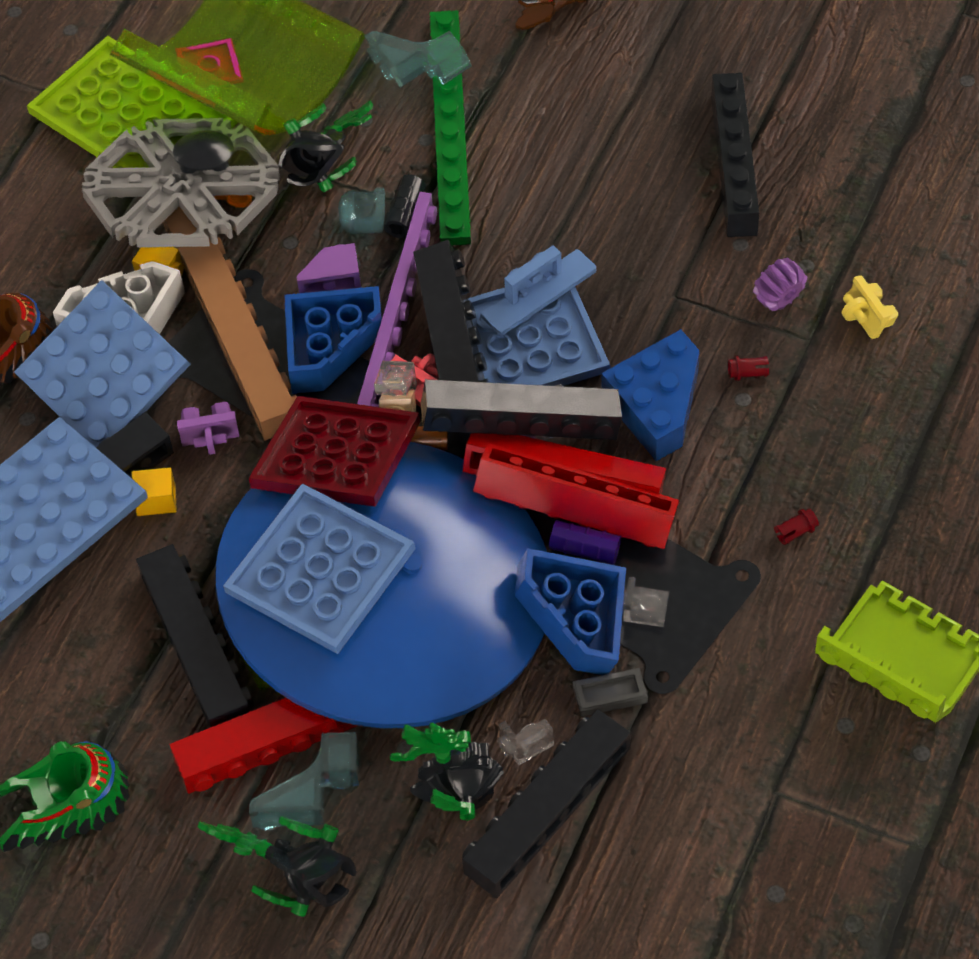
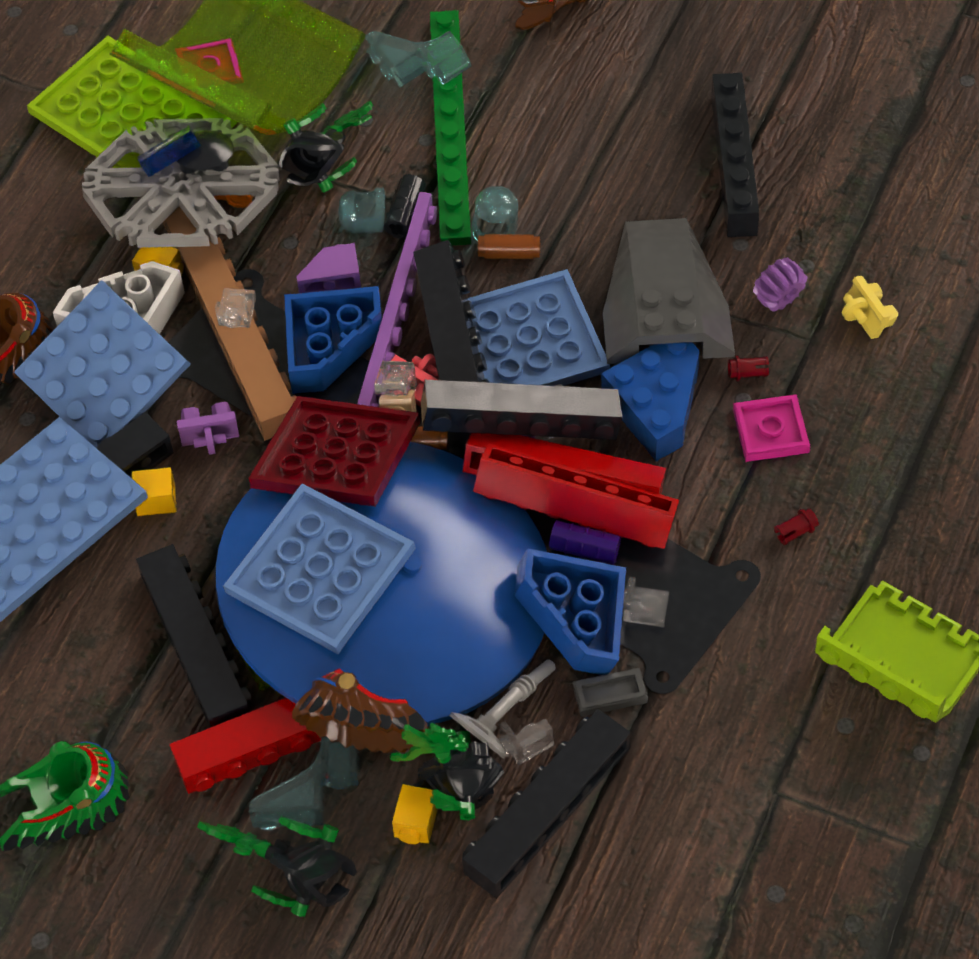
(169, 151): none -> clear blue slope
(235, 308): none -> clear bracket
(355, 716): none -> reddish brown piece
(414, 815): none -> yellow brick
(496, 205): none -> clear light blue helmet
(508, 246): none -> dark orange piece
(518, 691): none -> light grey dish
(536, 286): medium blue bracket -> none
(664, 293): none -> dark grey wedge
(771, 428): none -> dark pink tile

